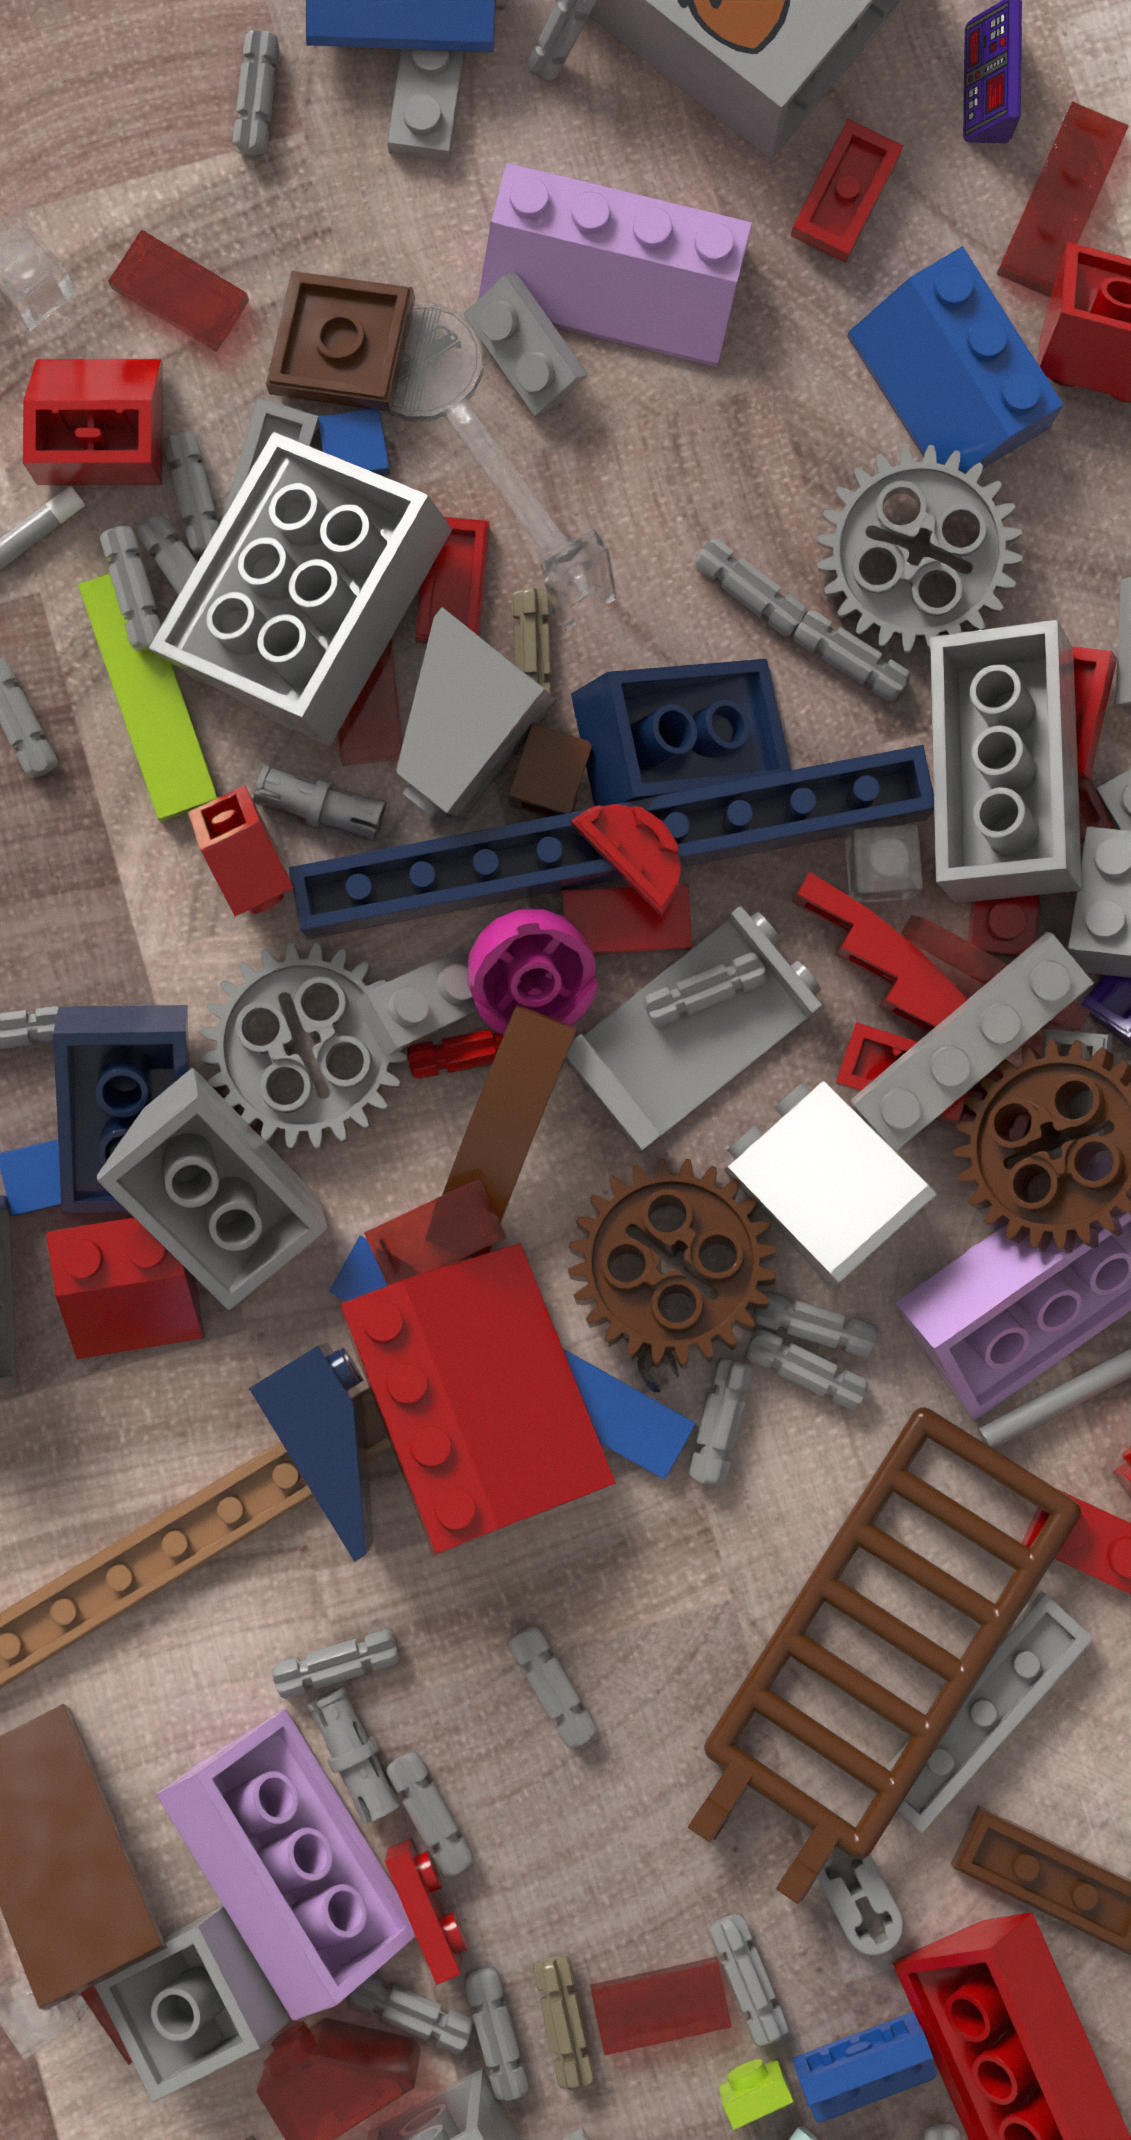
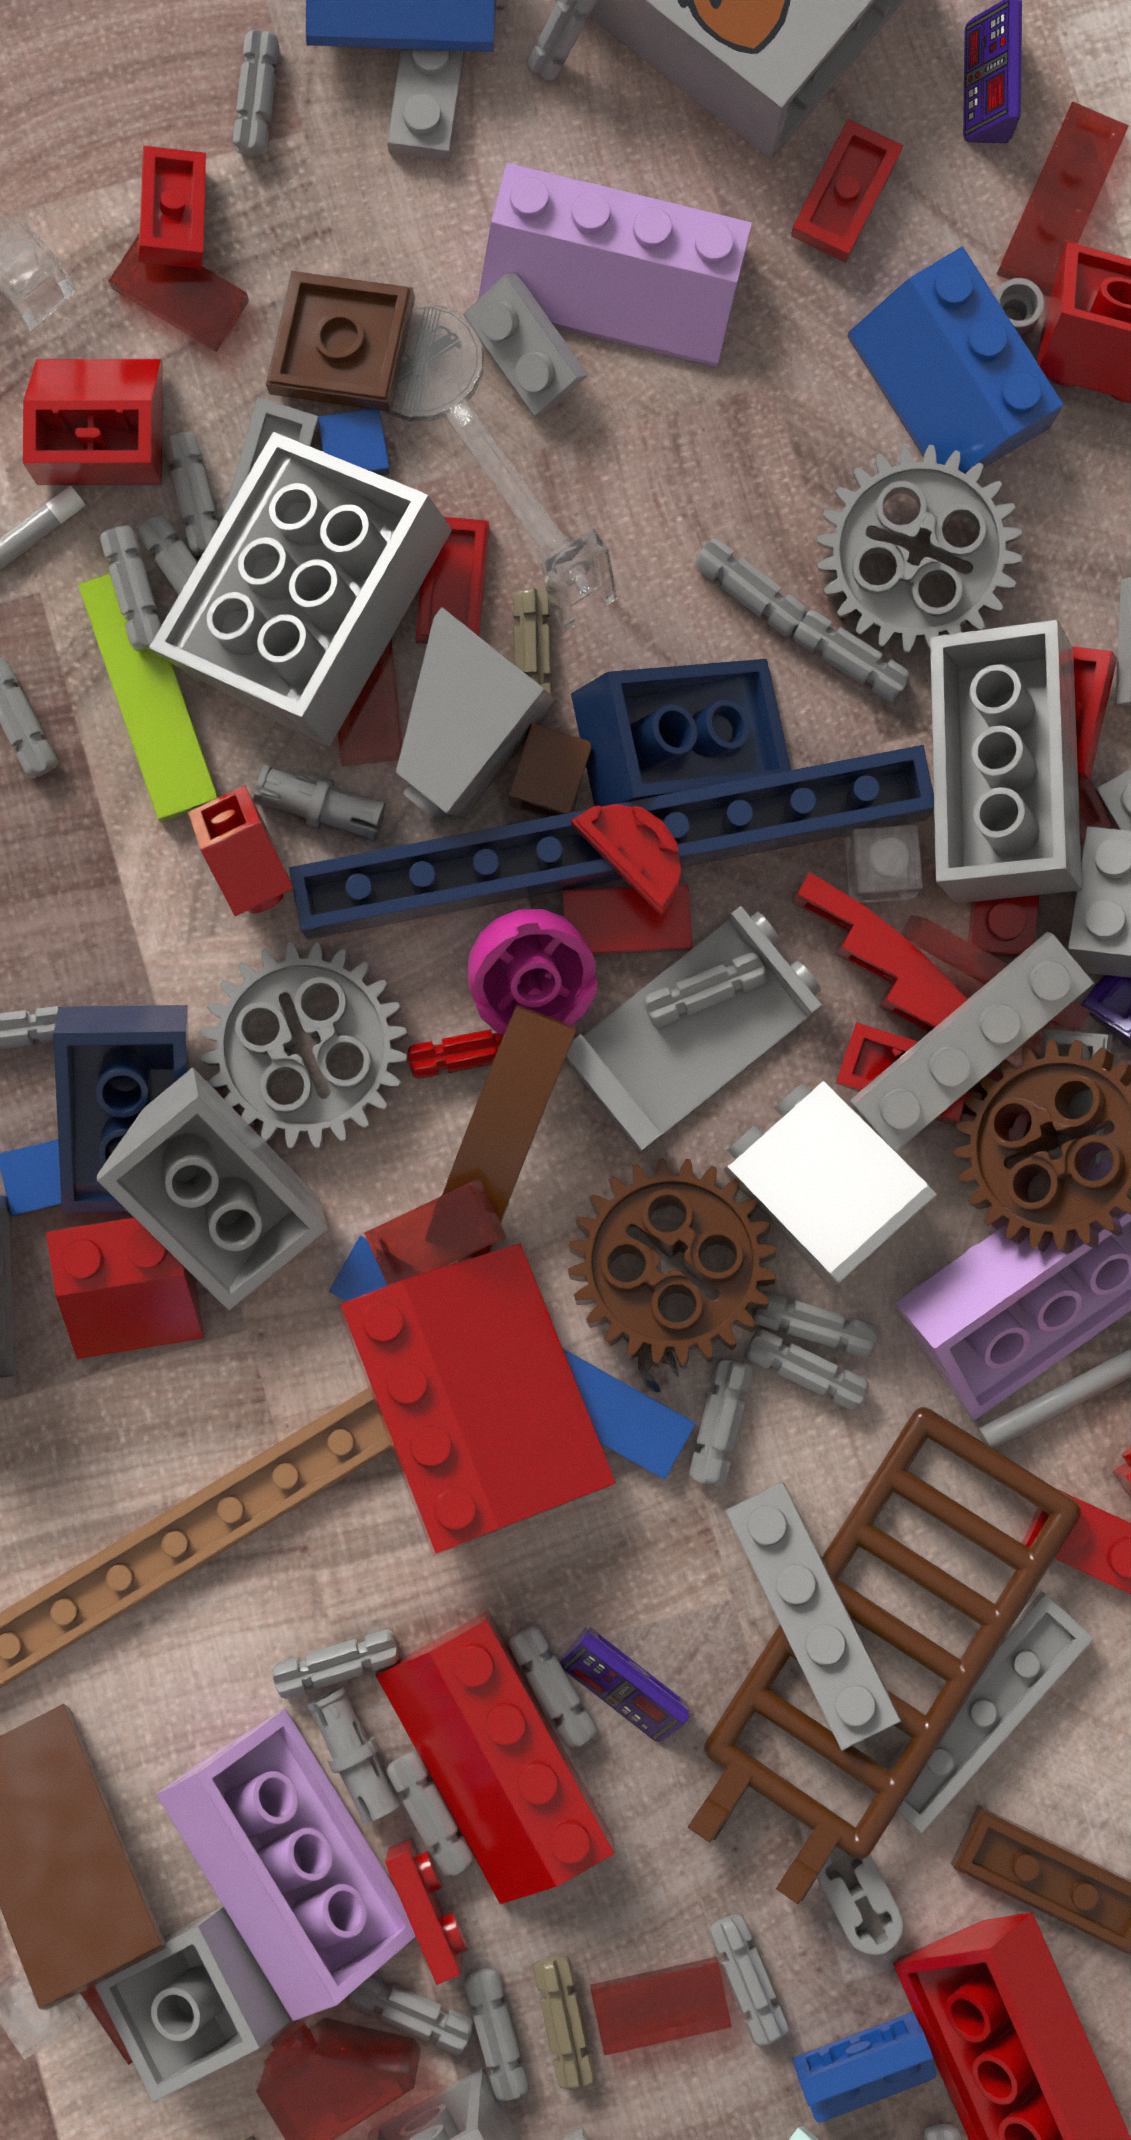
(172, 207): none -> red plate
(322, 1429): dark blue slope -> none
(419, 1003): light grey plate -> none
(497, 1761): none -> red slope
(625, 1685): none -> dark purple slope
(754, 2091): lime plate -> none
(813, 1616): none -> light grey plate
(1024, 297): none -> light grey hose

